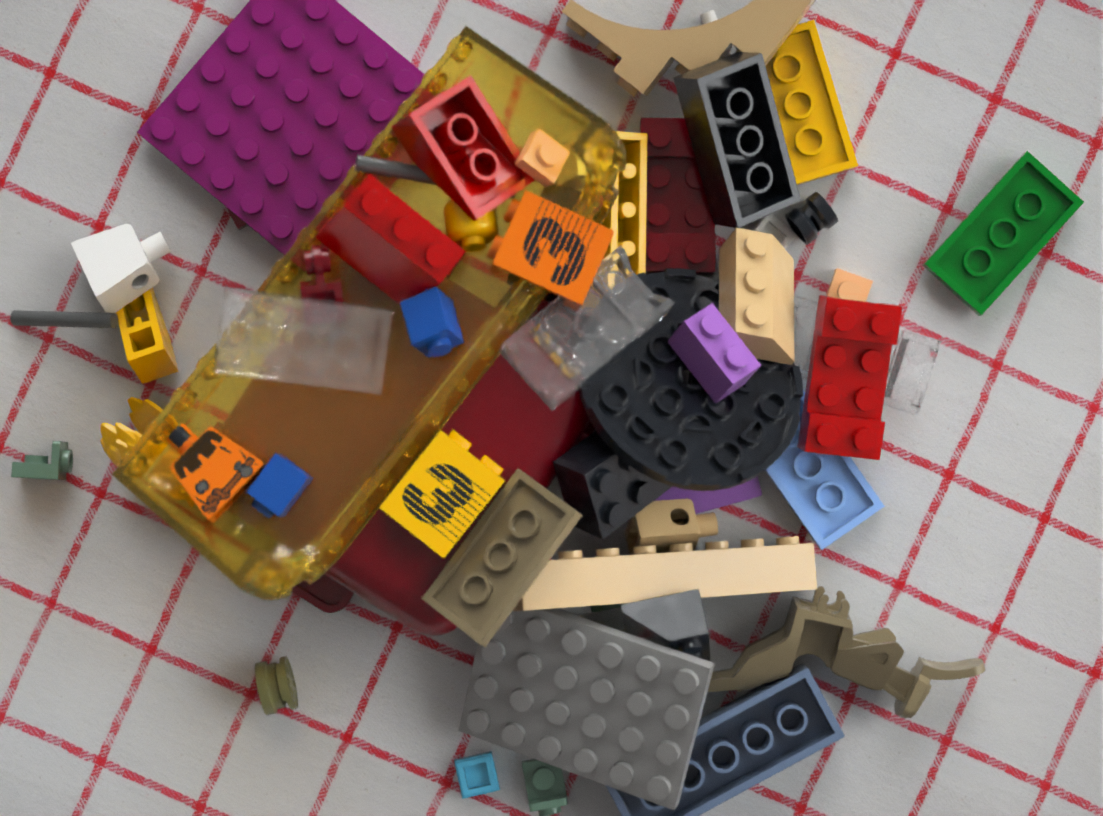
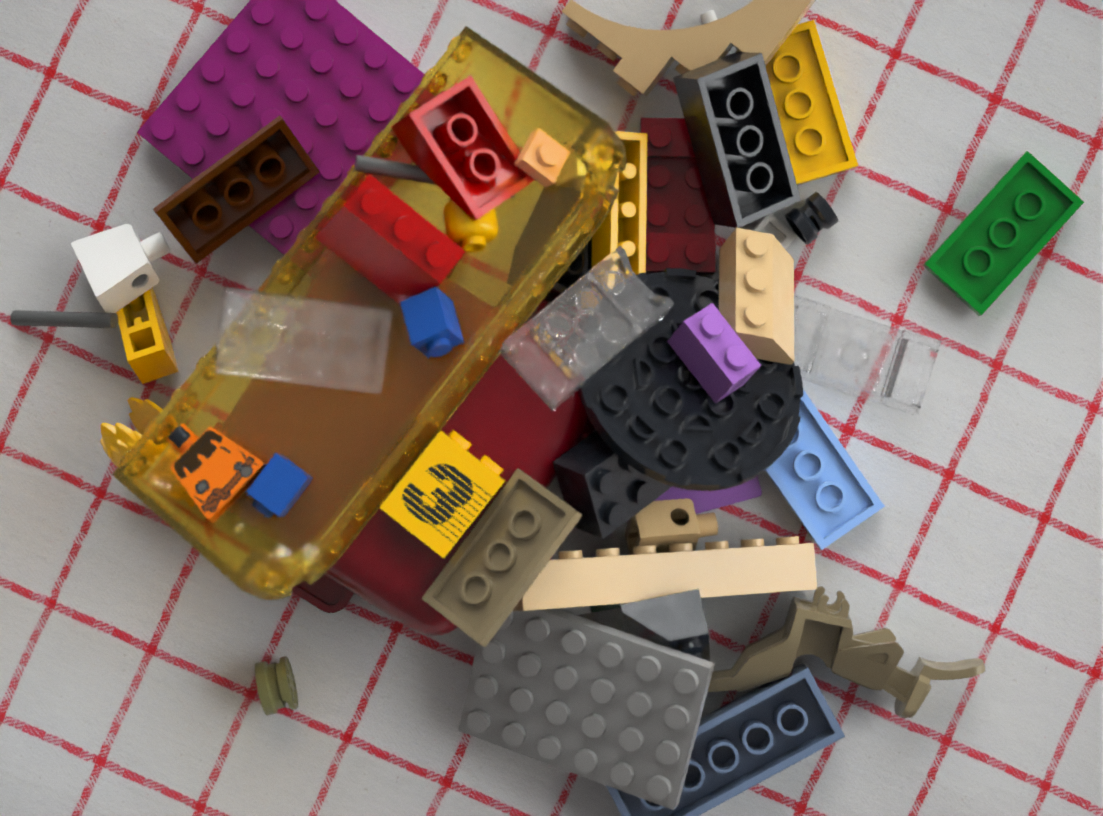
(38, 467): sand green bracket -> none
(237, 190): none -> reddish brown slope
(318, 262): dark red plate -> none
(477, 774): medium azure tile -> none
(544, 787): sand green bracket -> none
(550, 248): orange panel -> none
(848, 377): red piece -> none
(849, 286): light nougat plate -> none

